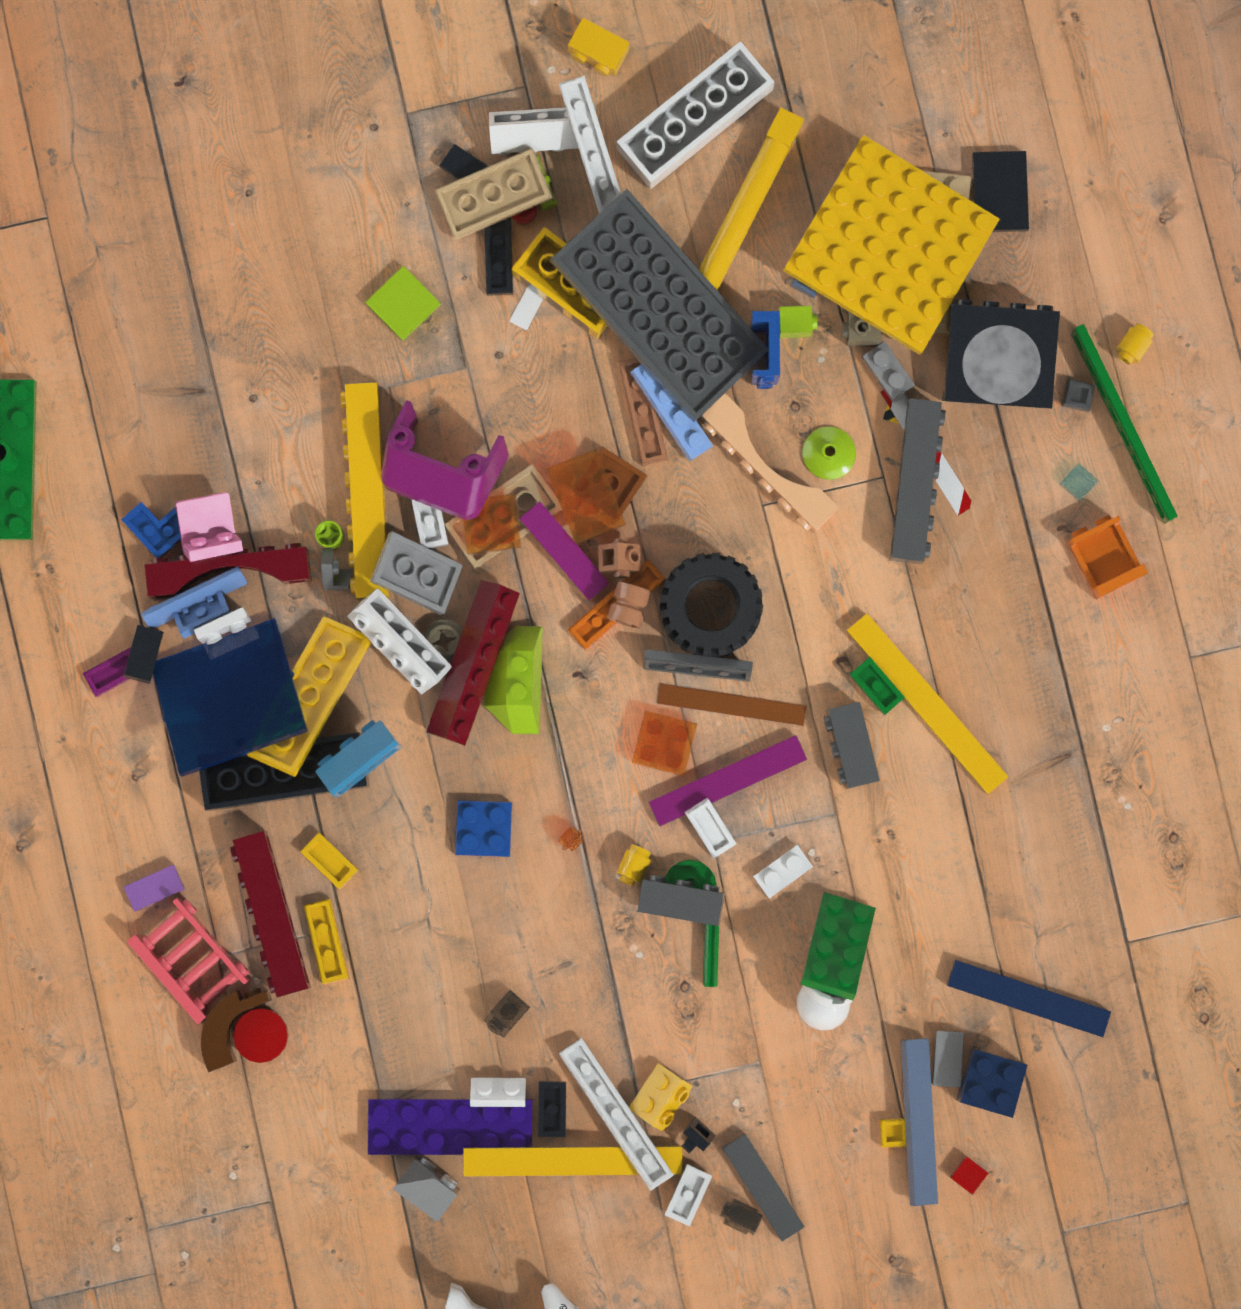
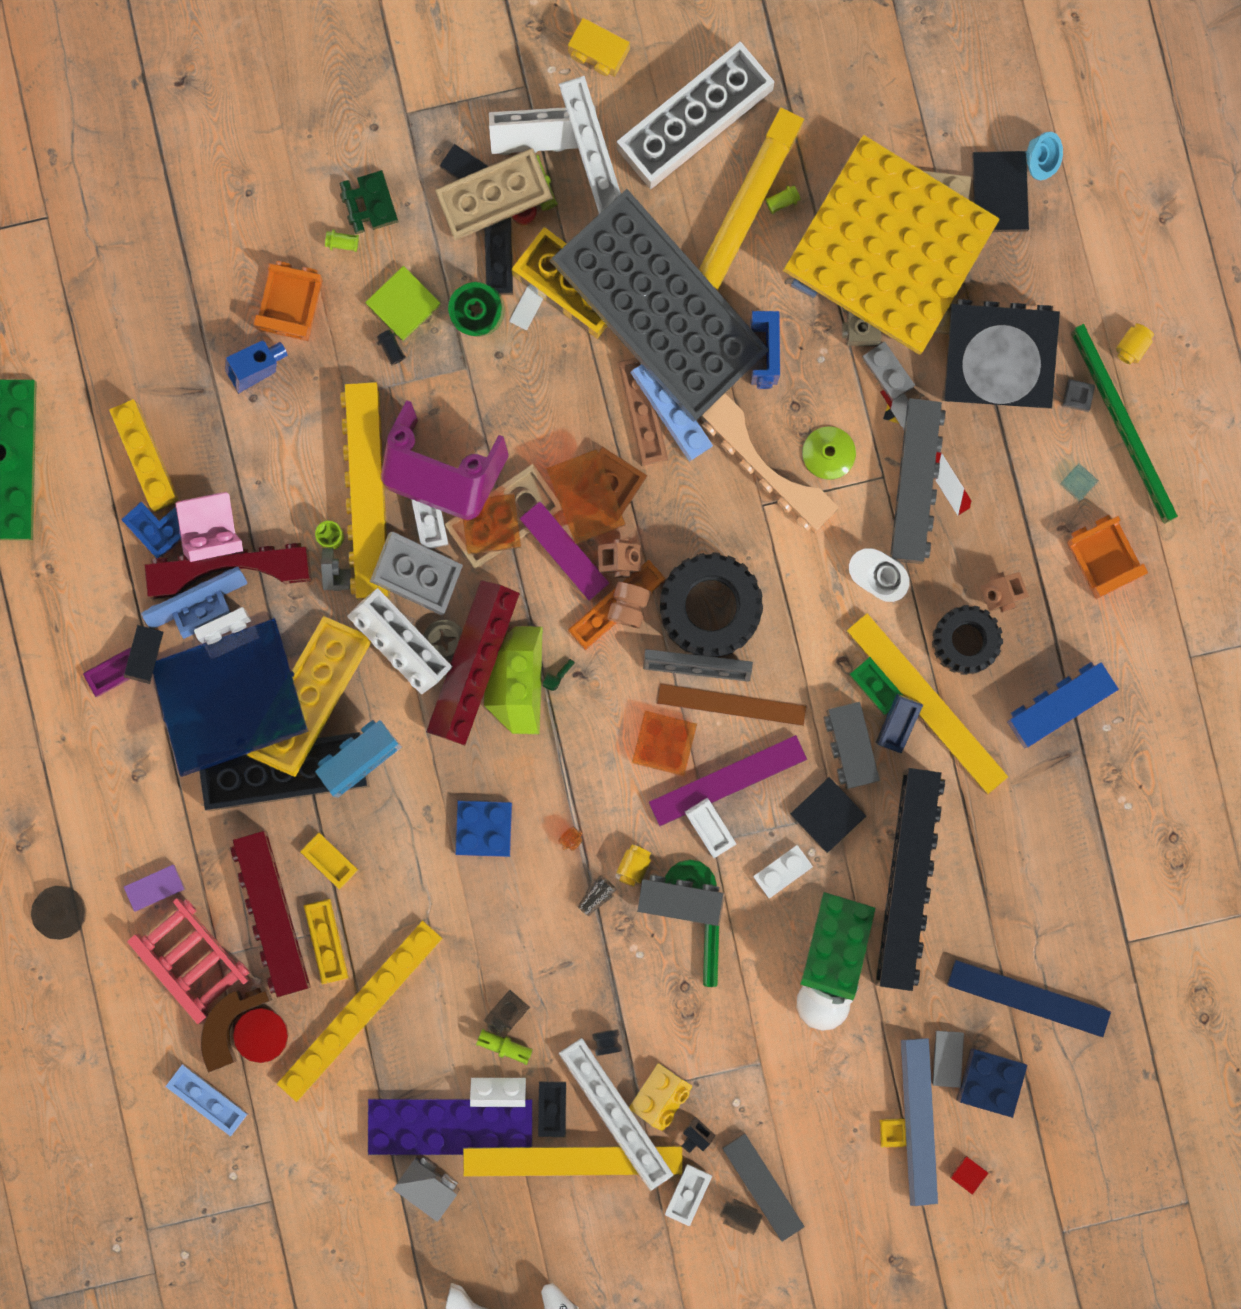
(58, 912): none -> clear smoke tile
(144, 455): none -> yellow brick
(206, 1100): none -> light blue plate
(246, 371): none -> blue torso
(289, 301): none -> orange panel
(341, 241): none -> lime pin
(359, 1011): none -> yellow plate
(376, 198): none -> dark green plate
(391, 347): none -> black pin
(462, 315): none -> green brick
(504, 1046): none -> lime pin
(552, 682): none -> dark green hand
(598, 893): none -> clear smoke cone
(607, 1042): none -> black wheel
(783, 199): none -> lime pin
(797, 321): lime brick -> none
(828, 815): none -> black tile
(879, 574): none -> white piece
(899, 723): none -> dark blue tile
(909, 878): none -> black brick
(983, 623): none -> black tyre
(1004, 591): none -> nougat brick
(1044, 155): none -> medium azure piece
(1062, 705): none -> blue brick

